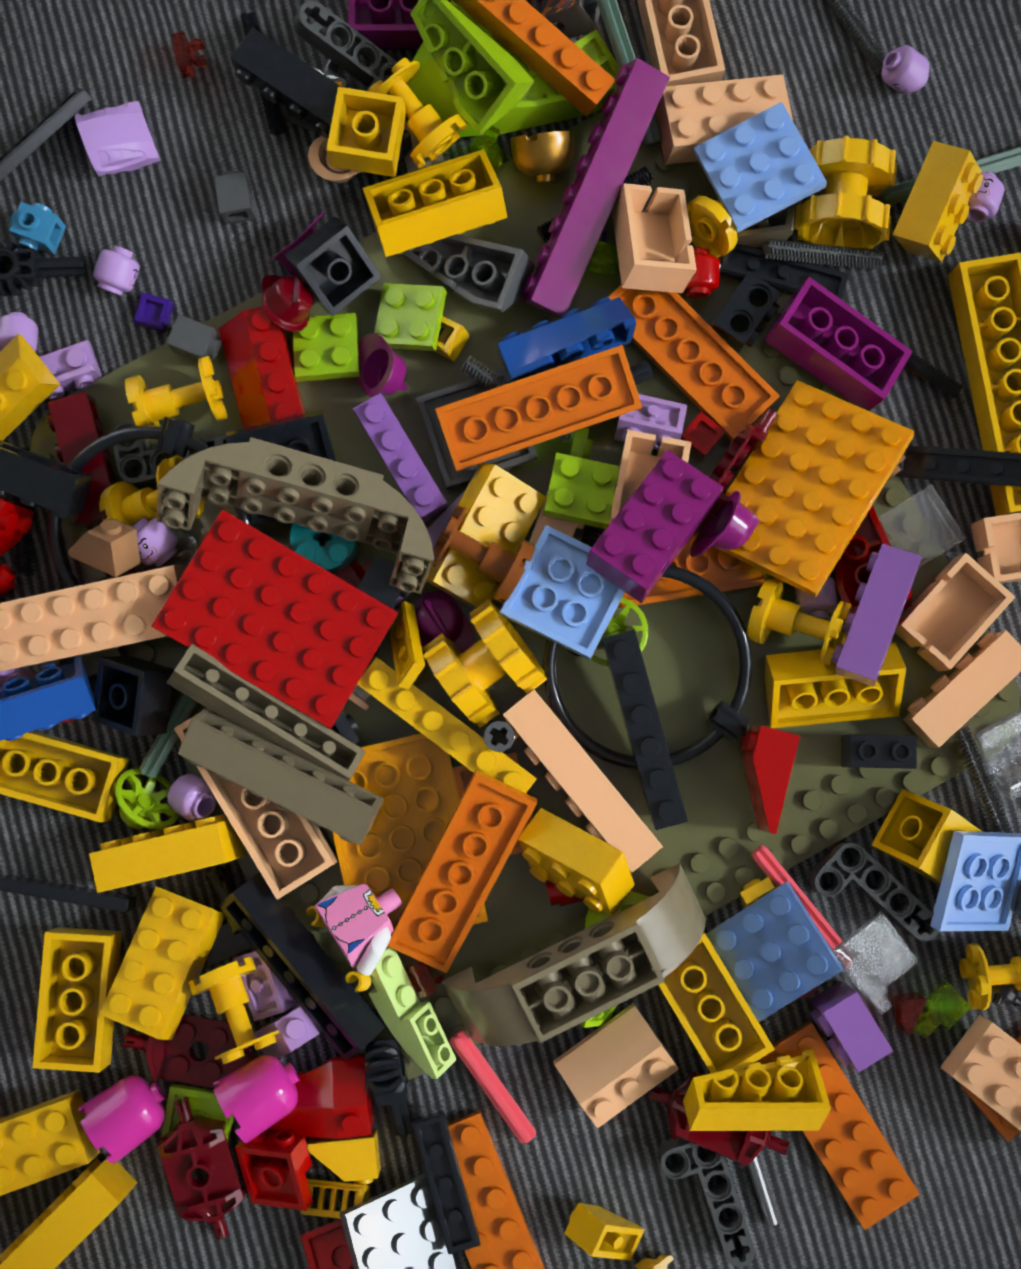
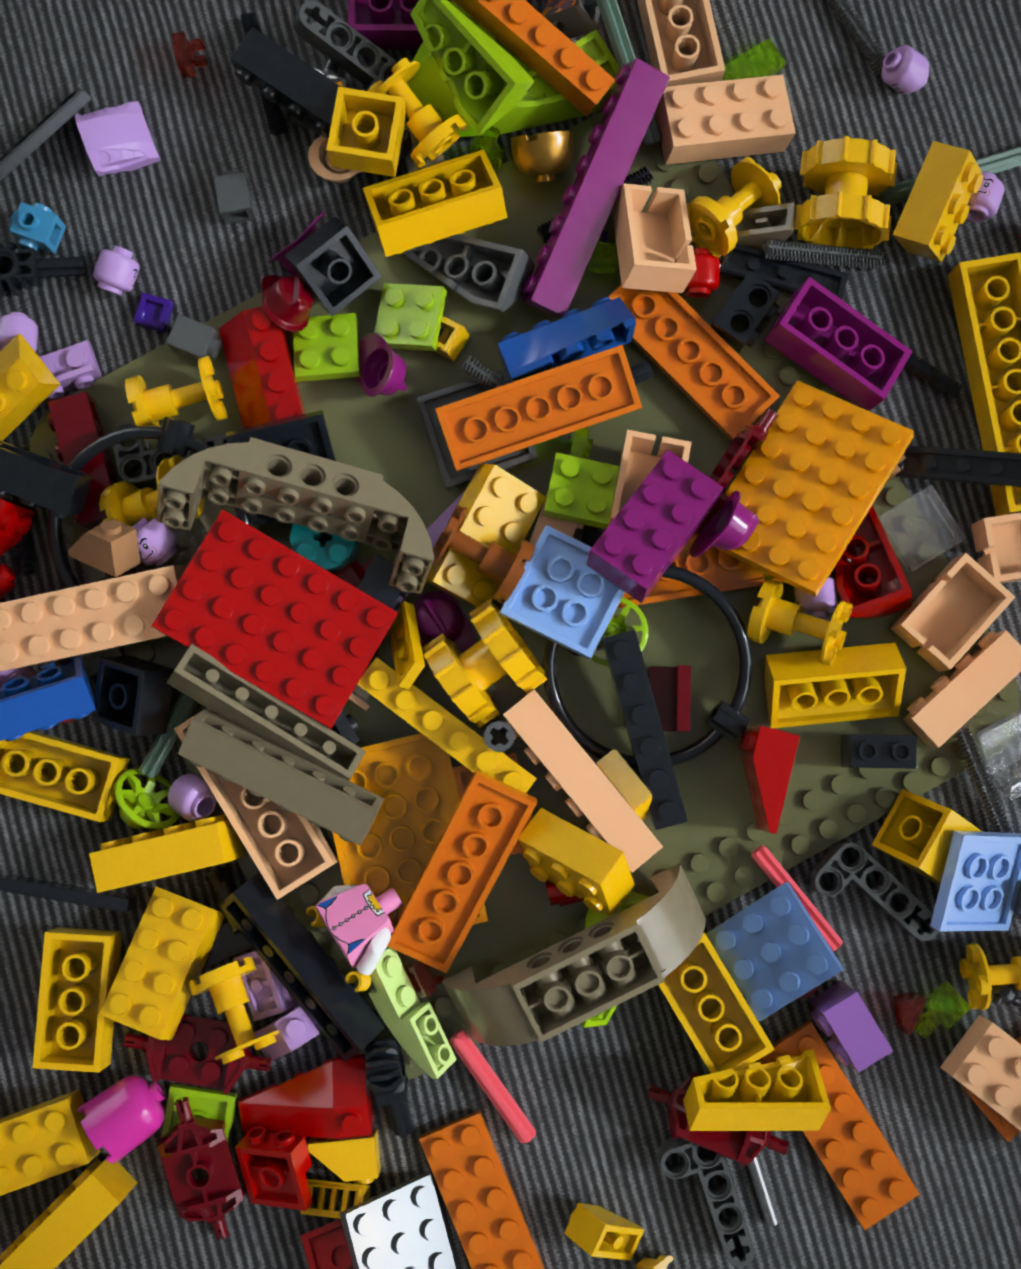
(258, 1095): dark pink cylinder -> none
(400, 457): medium lavender brick -> none
(446, 1182): black tile -> none
(615, 1065): light nougat slope -> none
(626, 782): none -> yellow slope
(656, 418): lavender bracket -> none
(672, 695): none -> dark red panel
(702, 434): red plate -> none
(755, 890): yellow plate -> none
(757, 62): none -> clear neon green plate
(760, 167): light blue plate -> none
(875, 959): clear bracket -> none
(877, 614): medium lavender brick -> none

